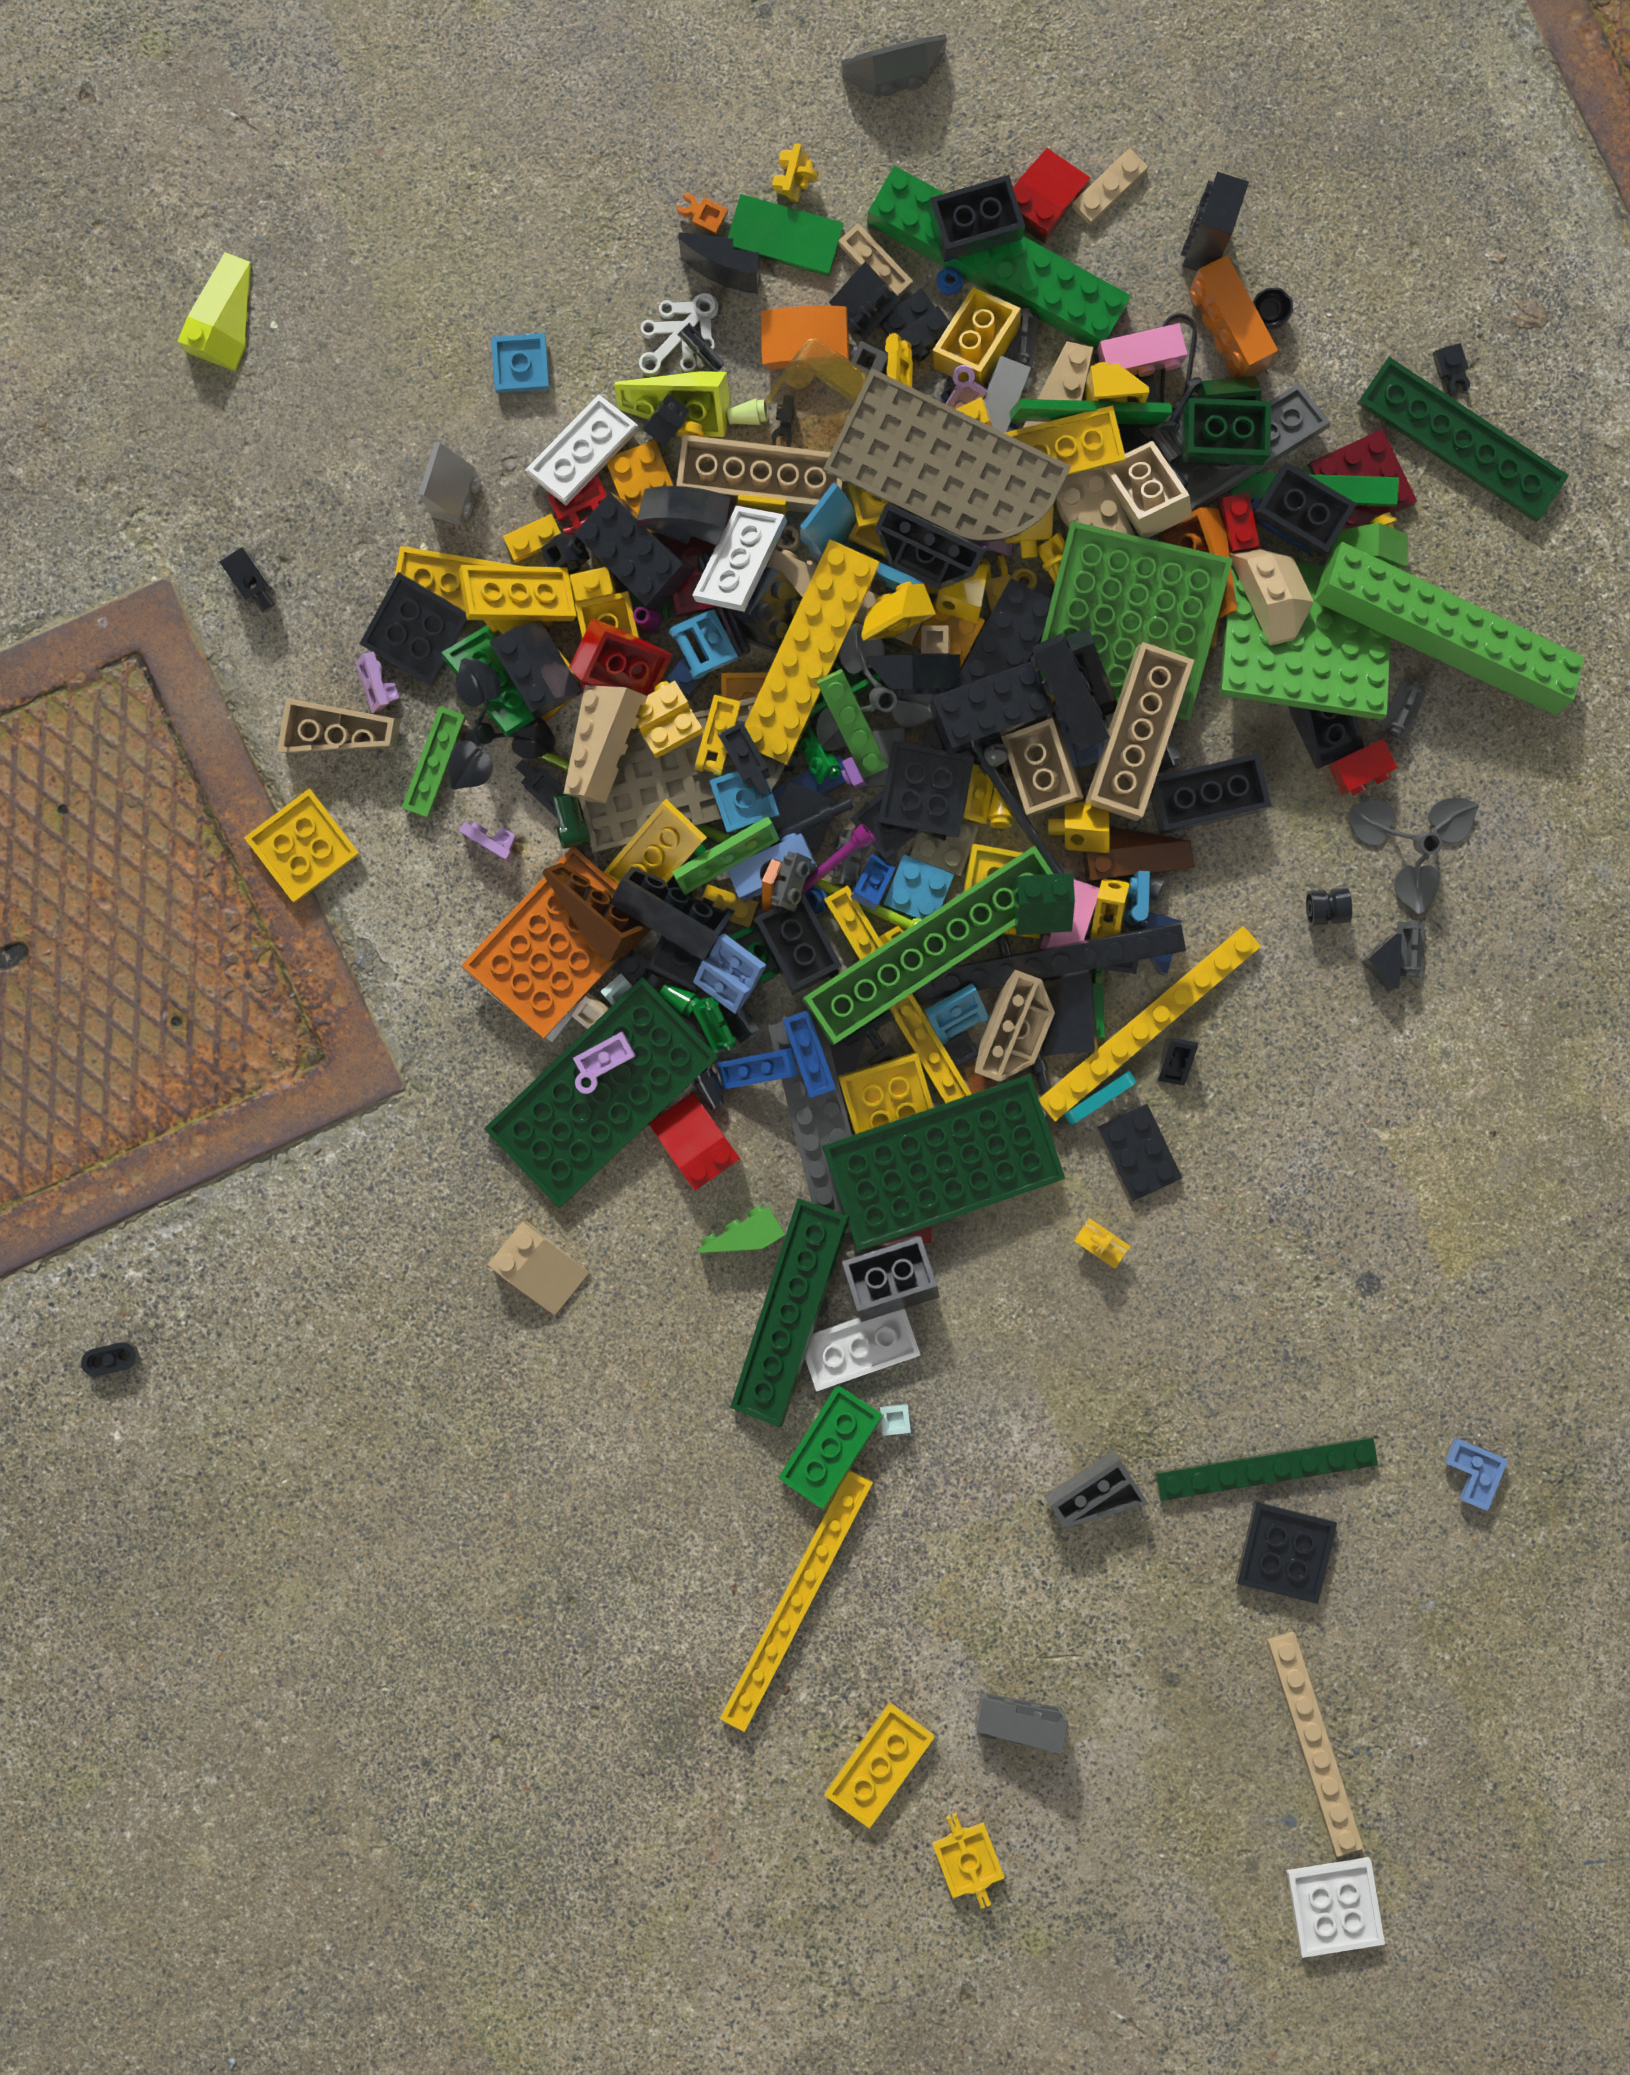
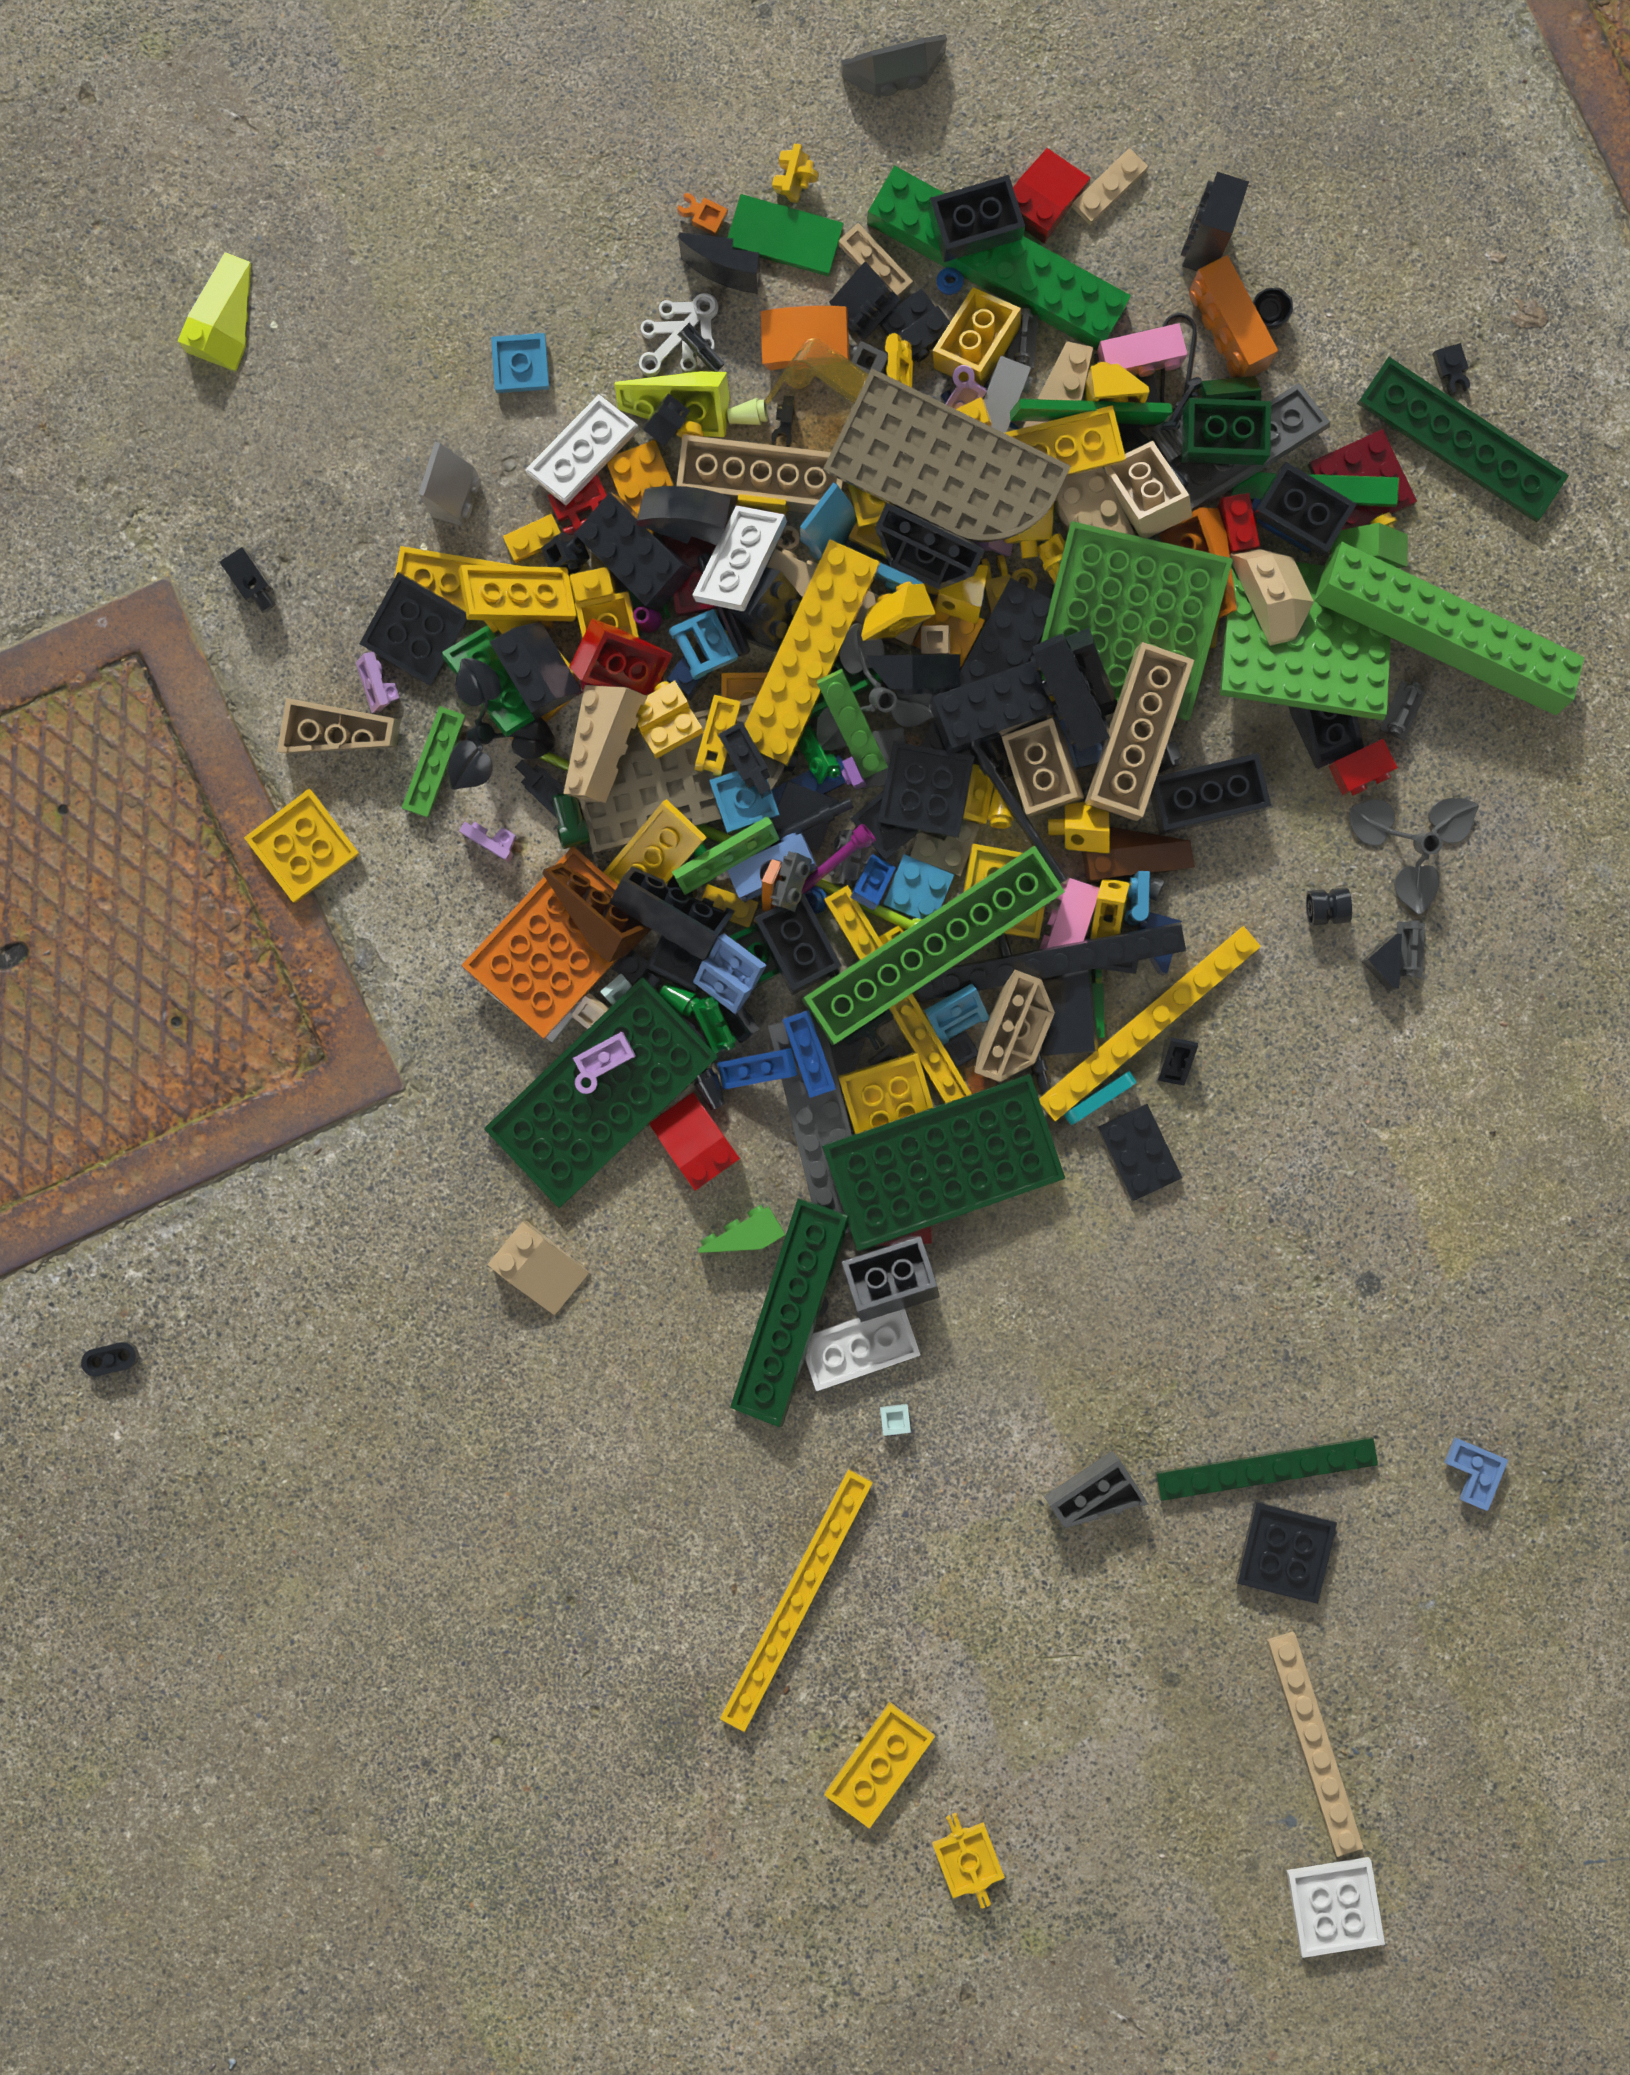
(831, 1447): green plate -> none
(996, 754): dark grey hinge -> none
(1021, 1722): dark grey wedge -> none
(1043, 903): dark green slope -> none
(1102, 1243): yellow hips -> none

